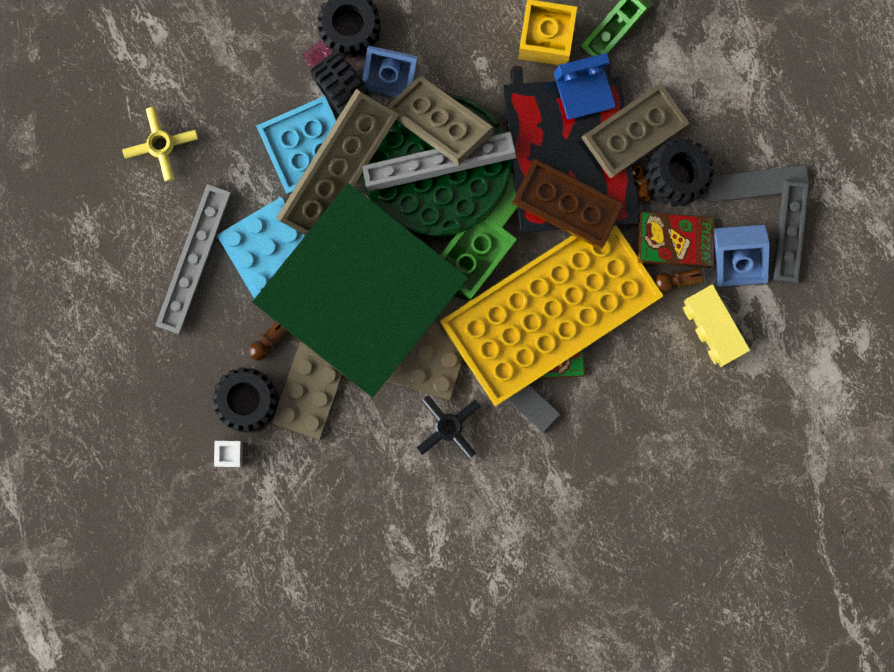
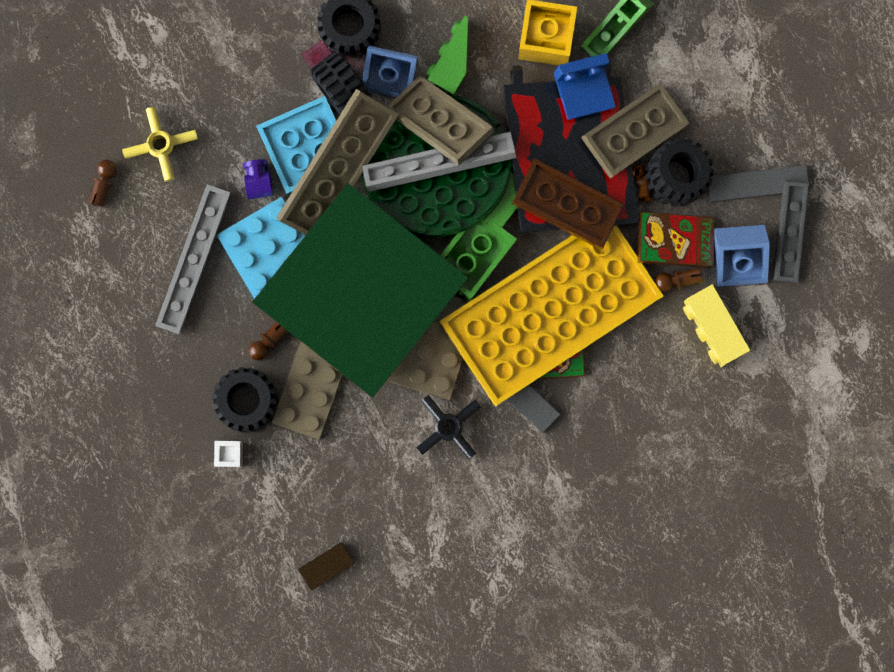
(106, 170): none -> reddish brown pin
(257, 180): none -> dark purple piece
(326, 566): none -> dark brown tile
(451, 68): none -> bright green slope

